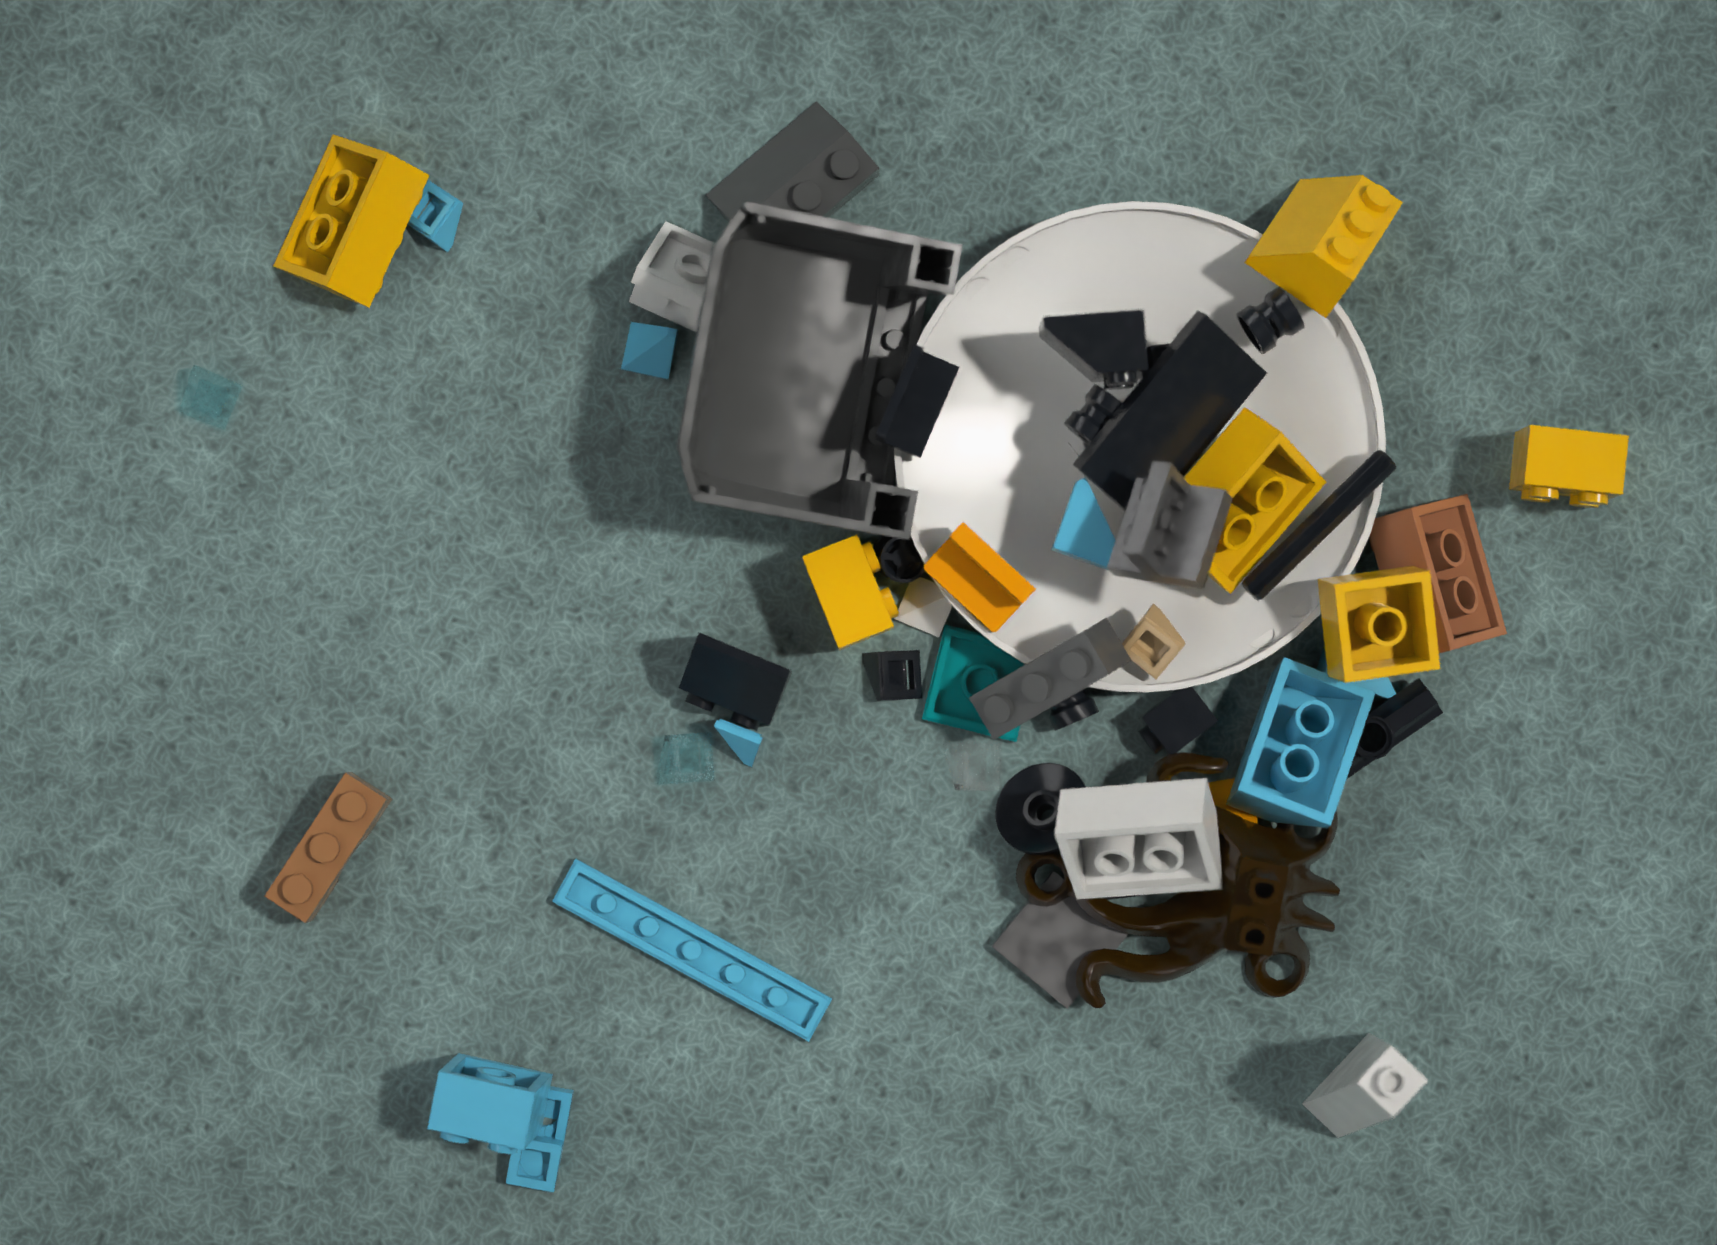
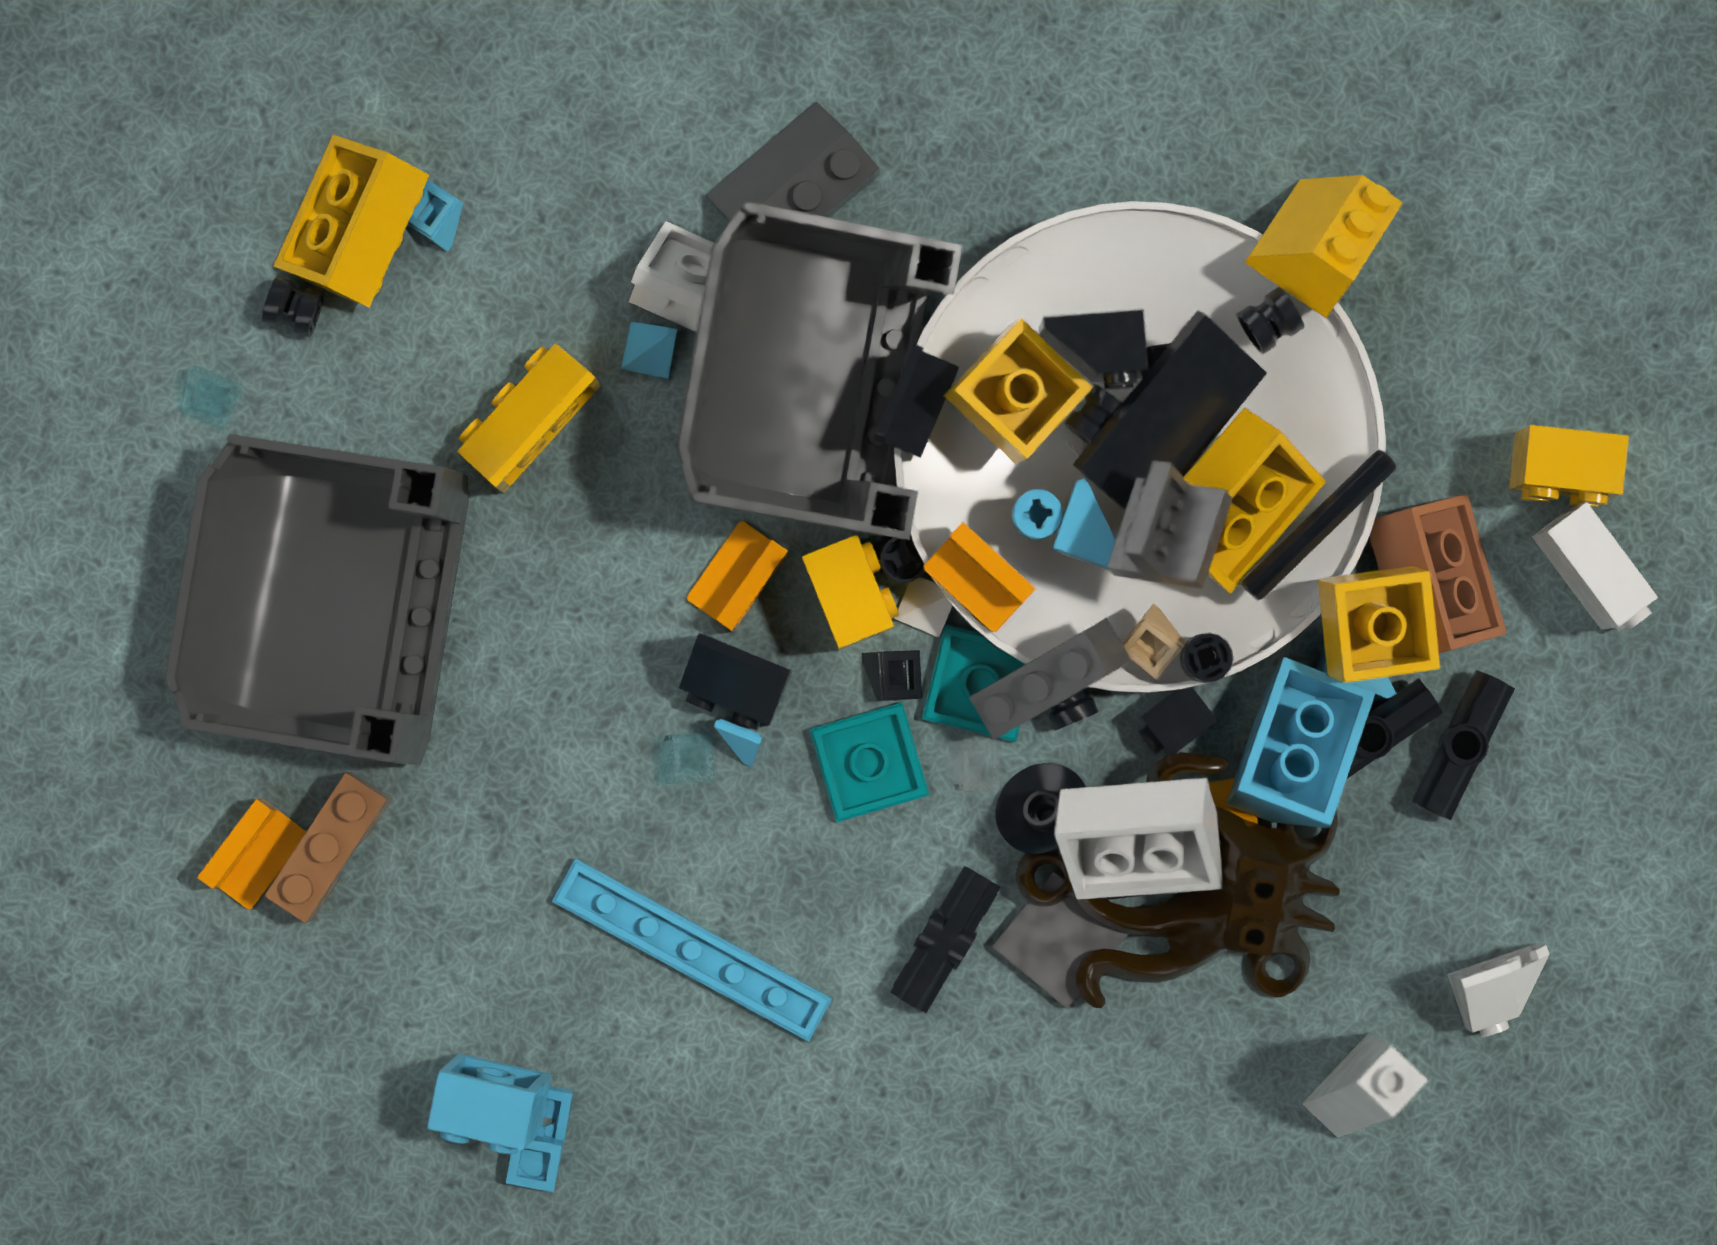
(253, 853): none -> light orange panel
(293, 306): none -> black wheel
(317, 598): none -> dark grey slope
(527, 416): none -> yellow slope
(737, 575): none -> light orange panel
(869, 762): none -> teal tile
(945, 939): none -> black piece
(1018, 391): none -> yellow brick
(1030, 517): none -> medium azure wheel
(1199, 659): none -> black wheel
(1477, 715): none -> black piece
(1497, 988): none -> white slope
(1596, 568): none -> white brick

